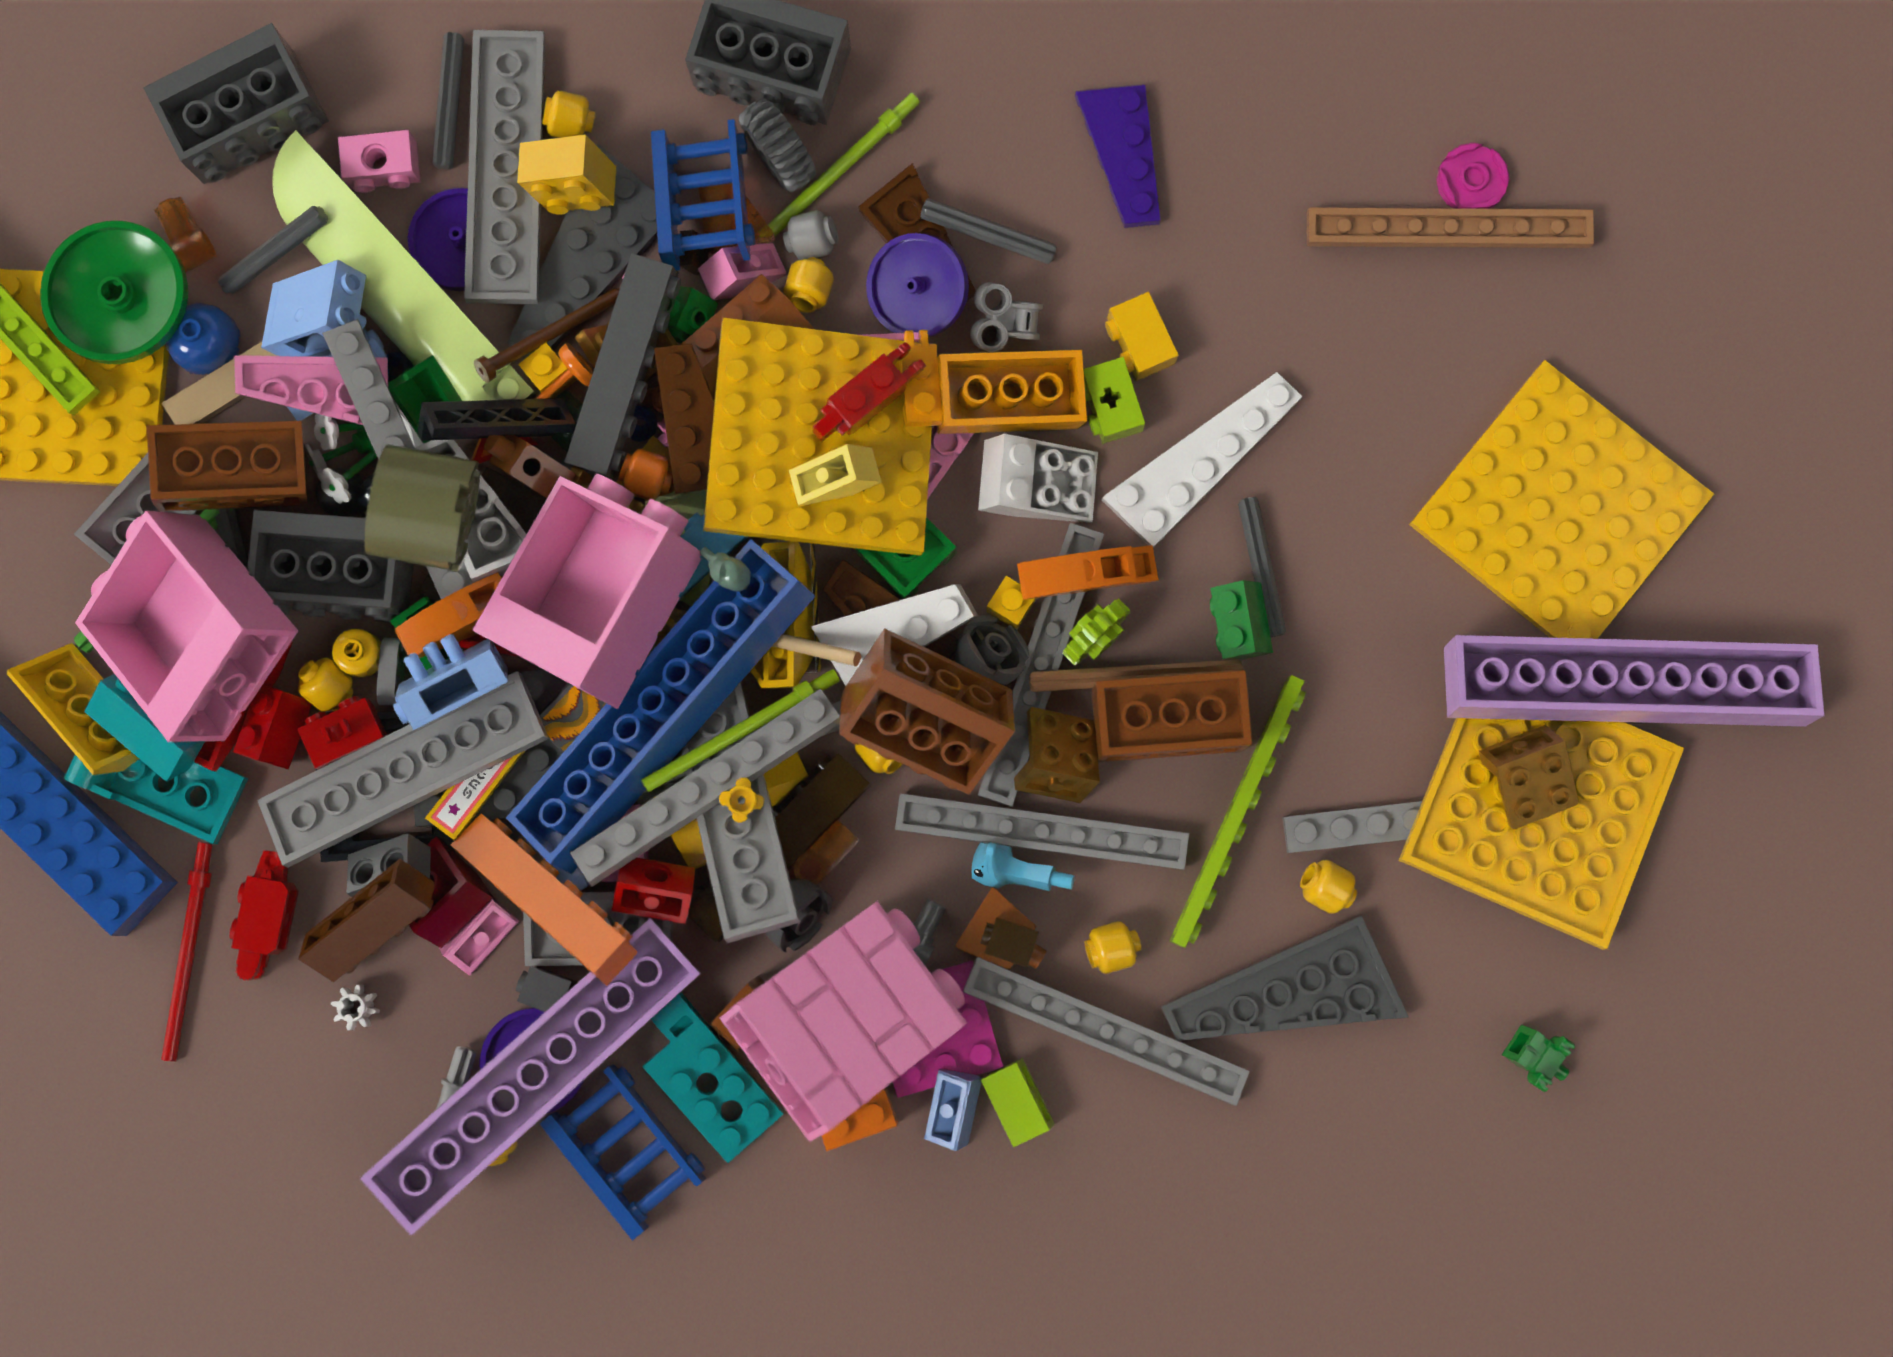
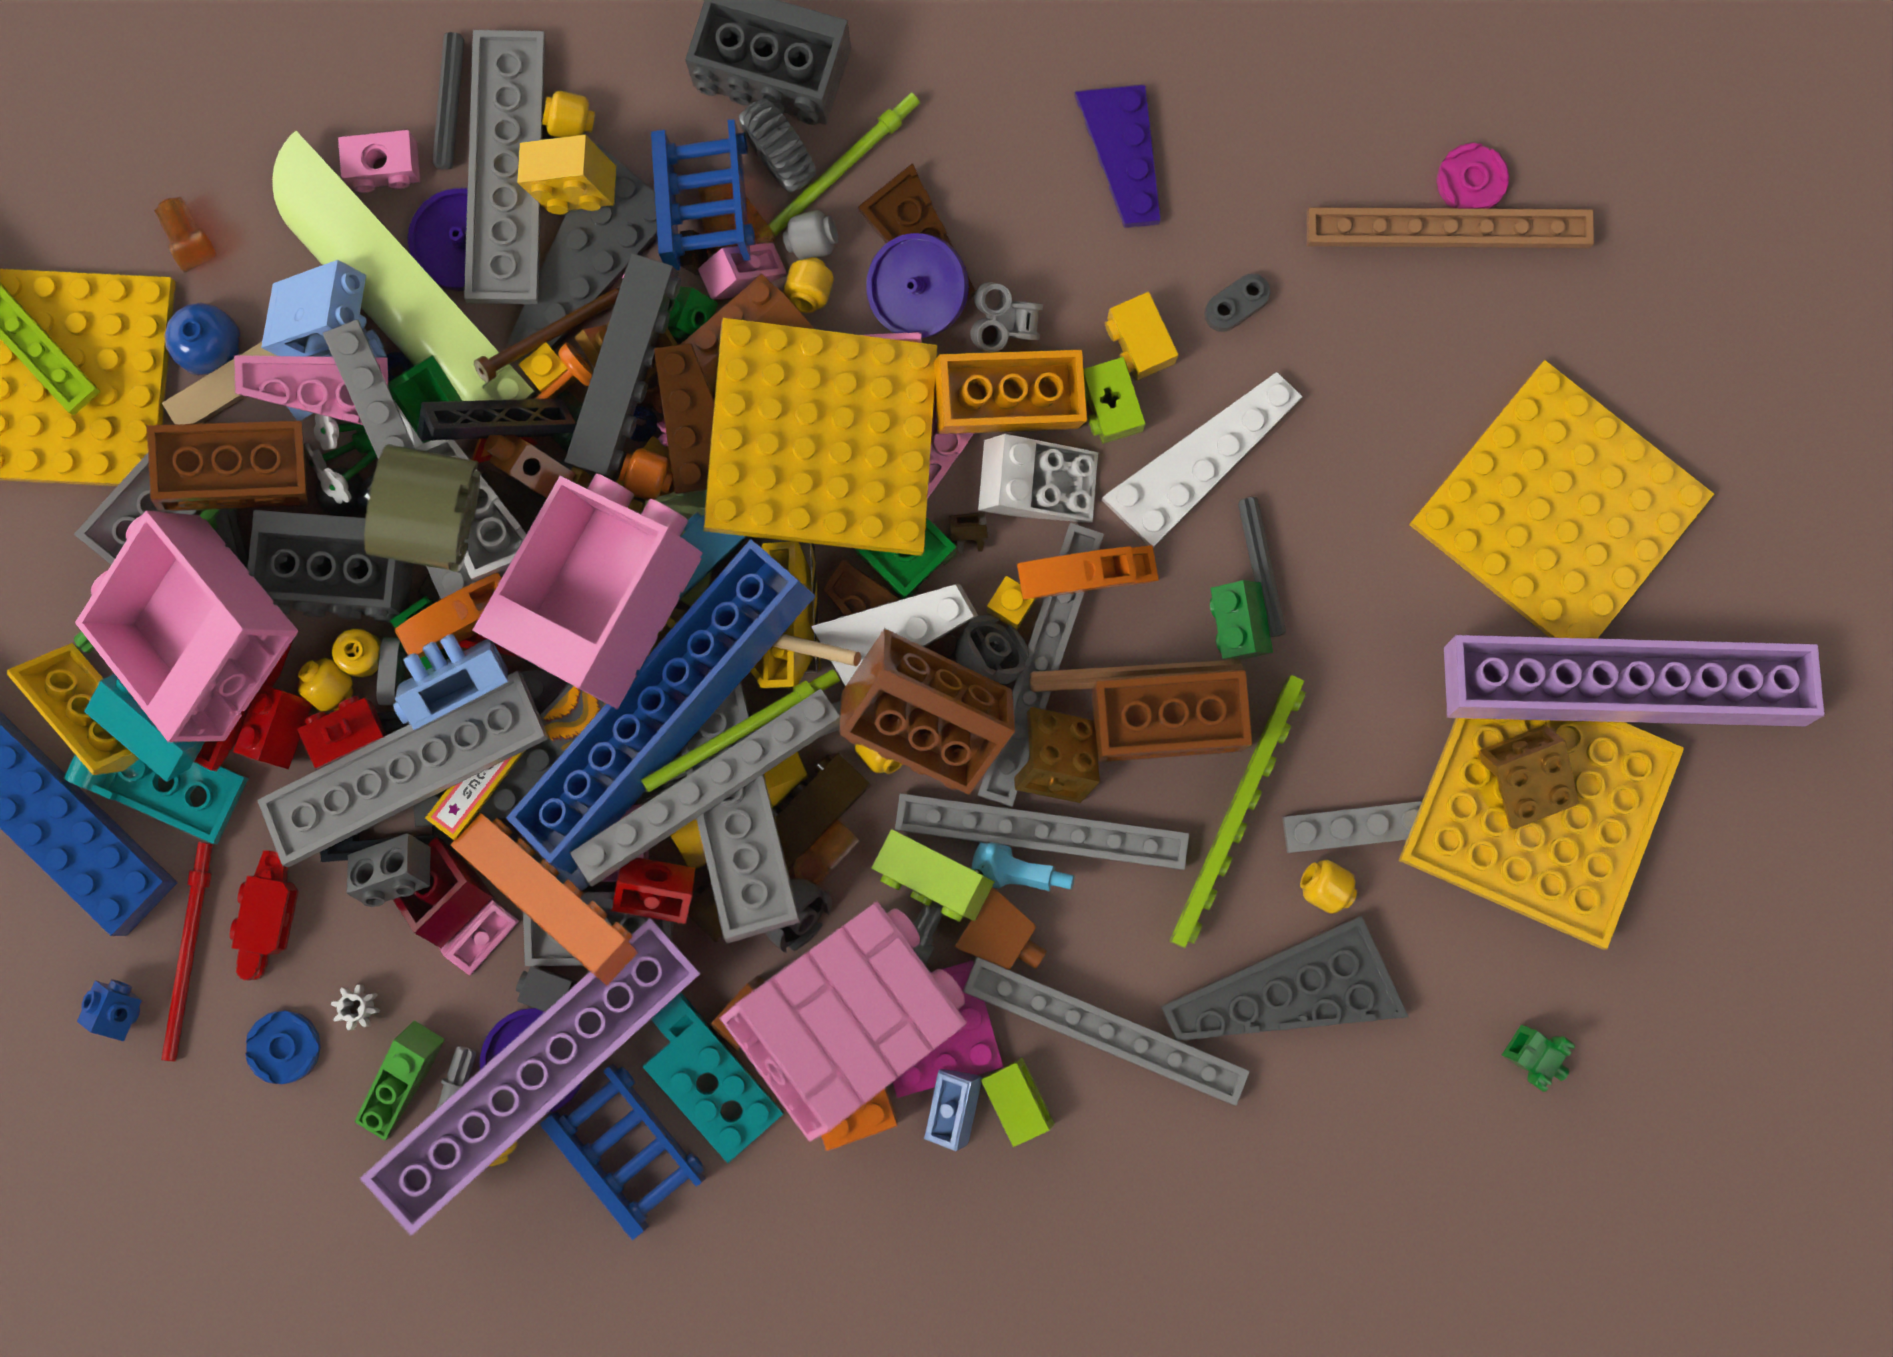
(109, 1009): none -> blue brick
(114, 292): green dish -> none
(236, 104): dark grey brick -> none
(273, 249): dark grey axle -> none
(282, 1047): none -> blue tile
(367, 921): reddish brown brick -> none
(399, 1079): none -> bright green slope
(727, 571): sand green piece -> none
(738, 810): yellow plate -> none
(835, 475): light yellow slope -> none
(866, 394): red hinge -> none
(922, 394): light orange hinge -> none
(932, 877): none -> lime brick
(968, 527): none -> dark brown tile
(988, 231): dark grey axle -> none
(1009, 941): dark brown brick -> none
(1096, 631): lime gear -> none
(1112, 947): yellow head -> none
(1238, 302): none -> dark grey plate

